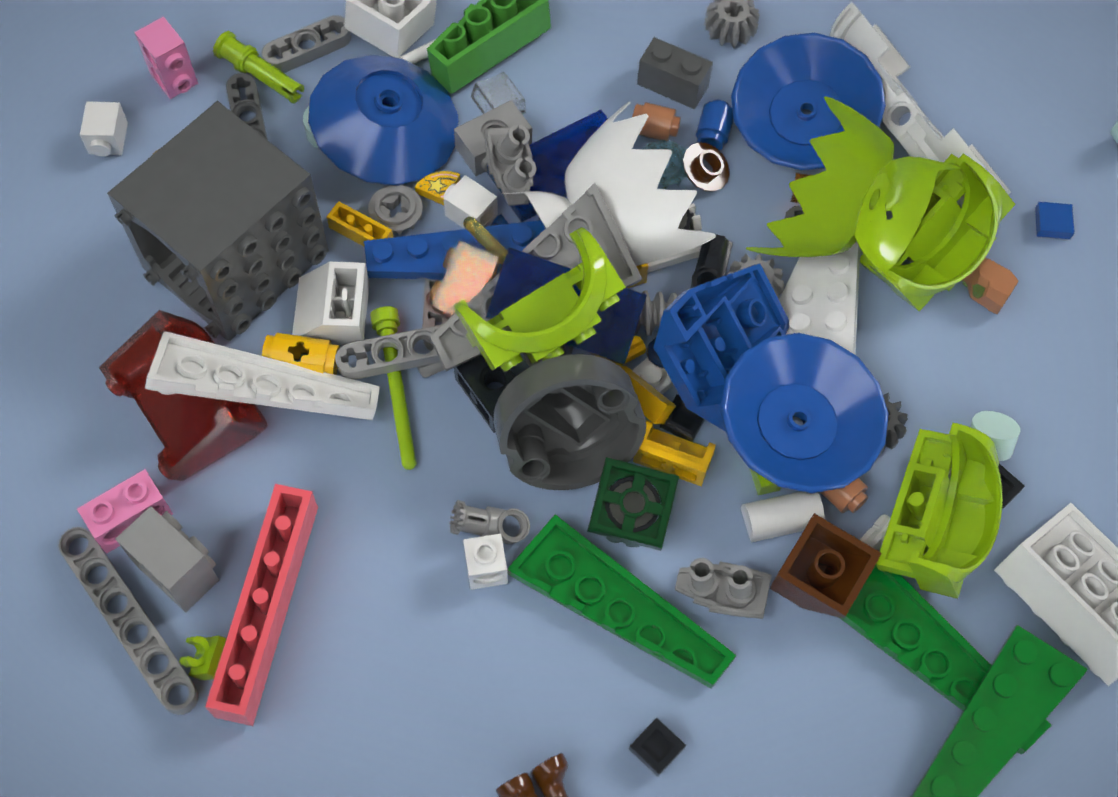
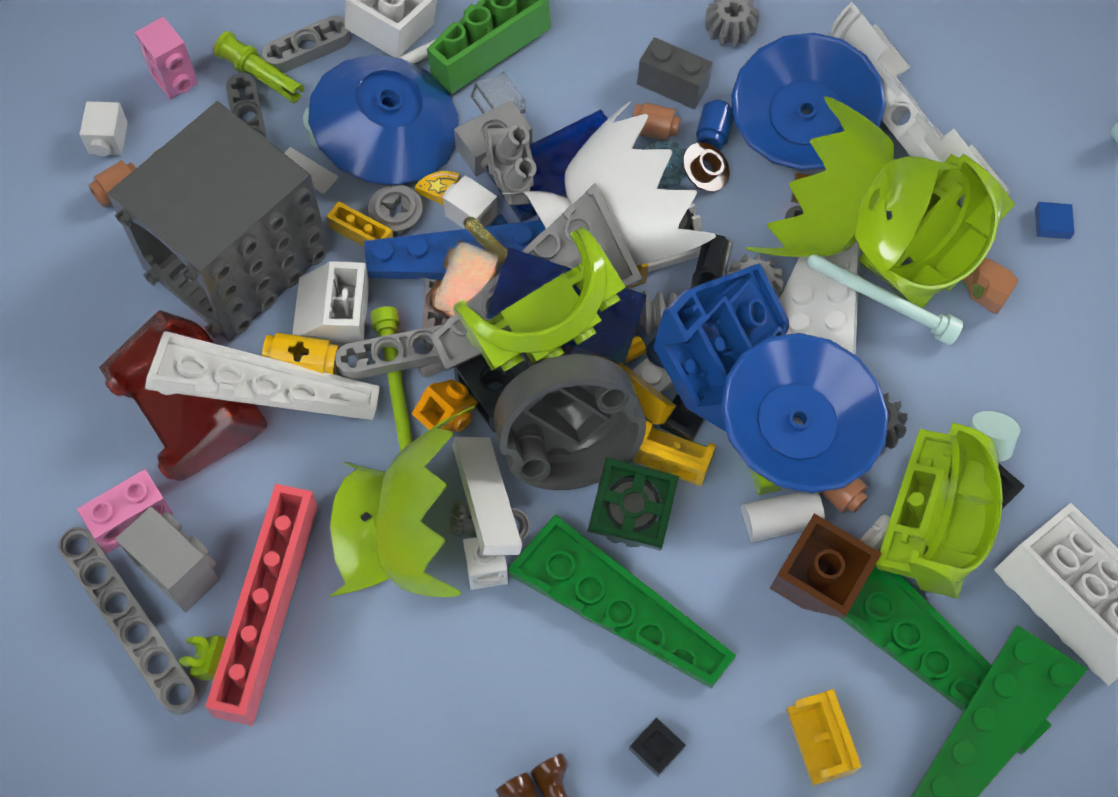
(109, 179): none -> nougat brick
(321, 177): none -> white sticker
(394, 538): none -> lime piece
(443, 401): none -> light orange brick
(486, 496): none -> white tile
(725, 587): light grey connector -> none
(823, 737): none -> yellow hinge
(945, 327): none -> light aqua piece

